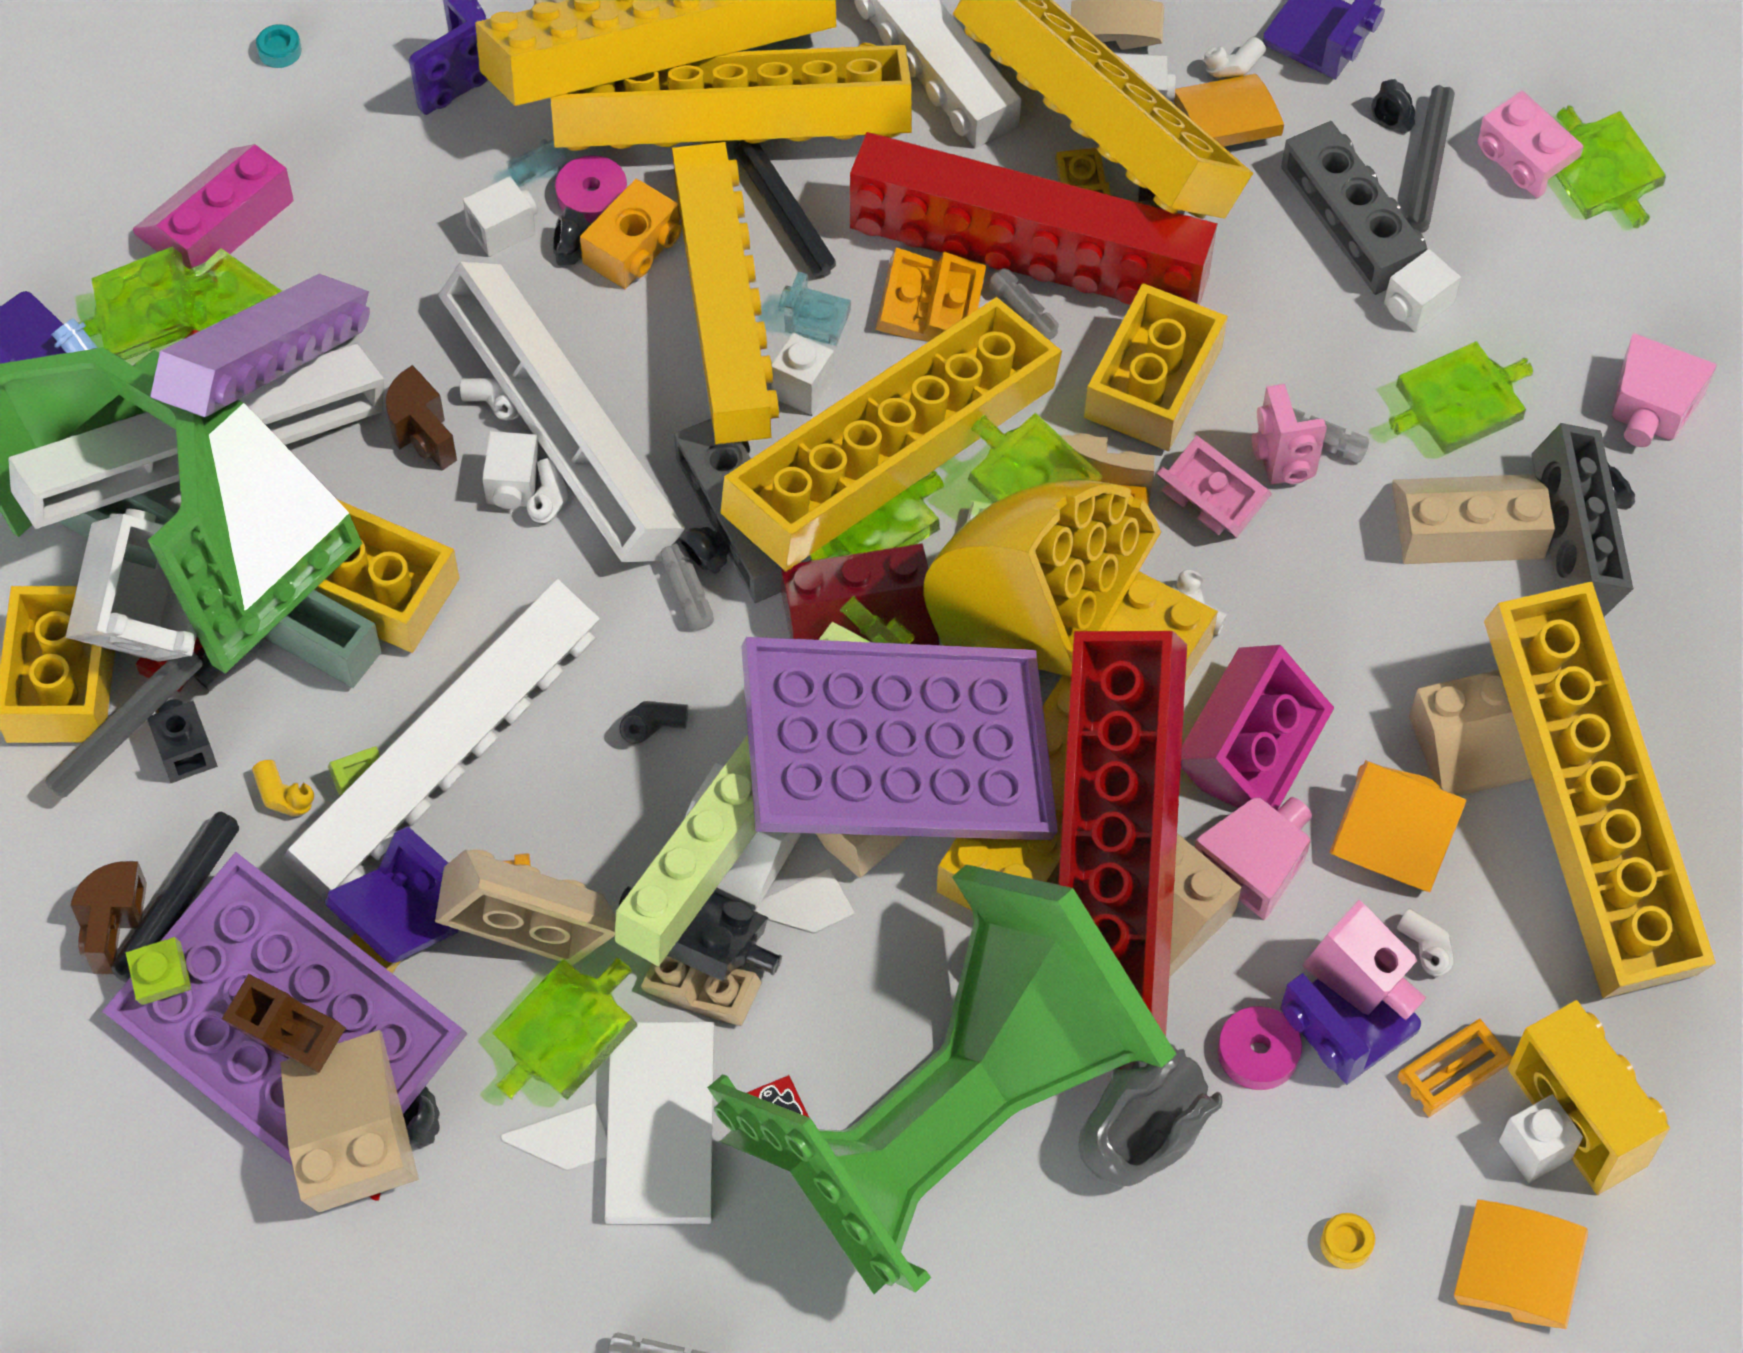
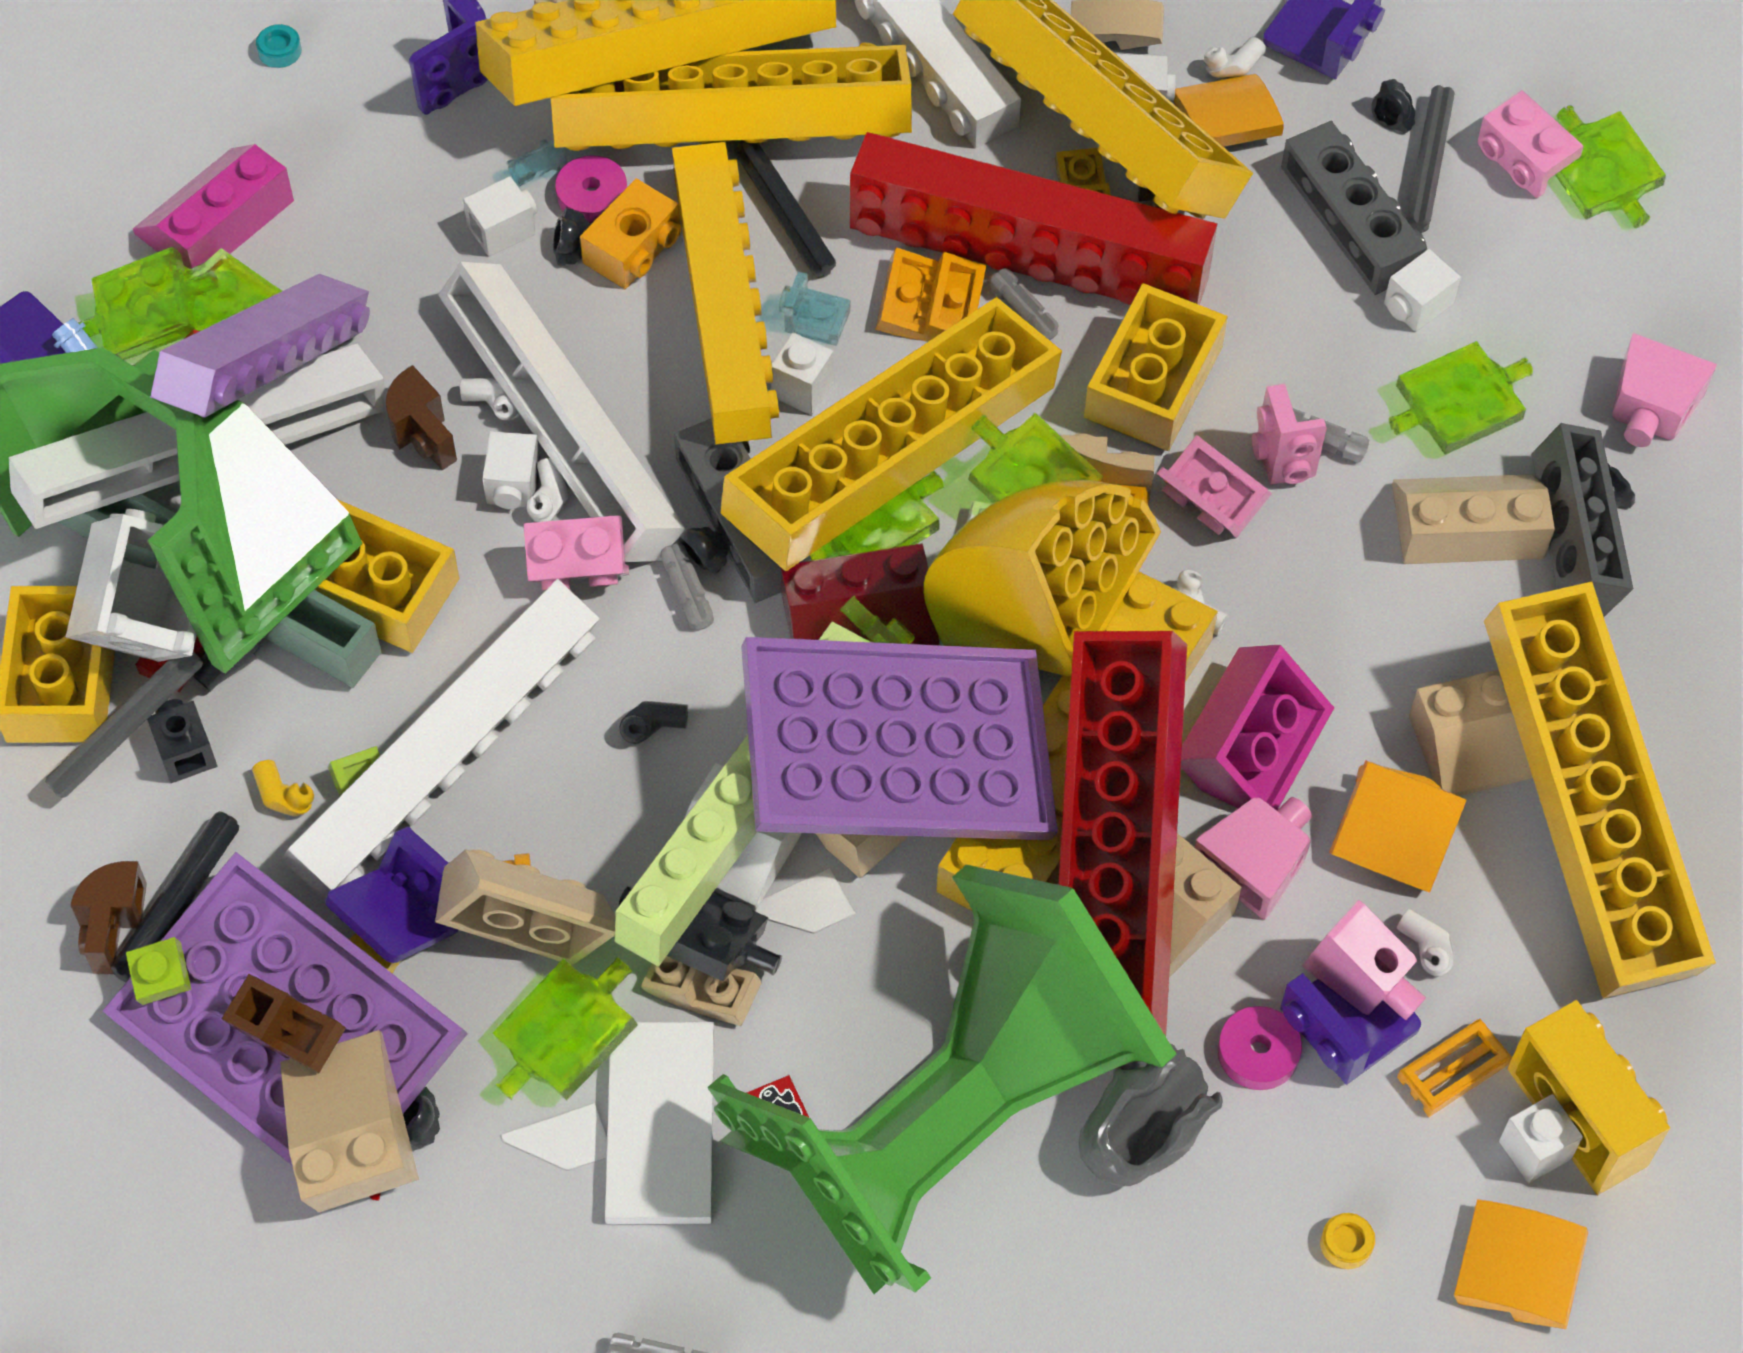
(575, 551): none -> bright pink bracket

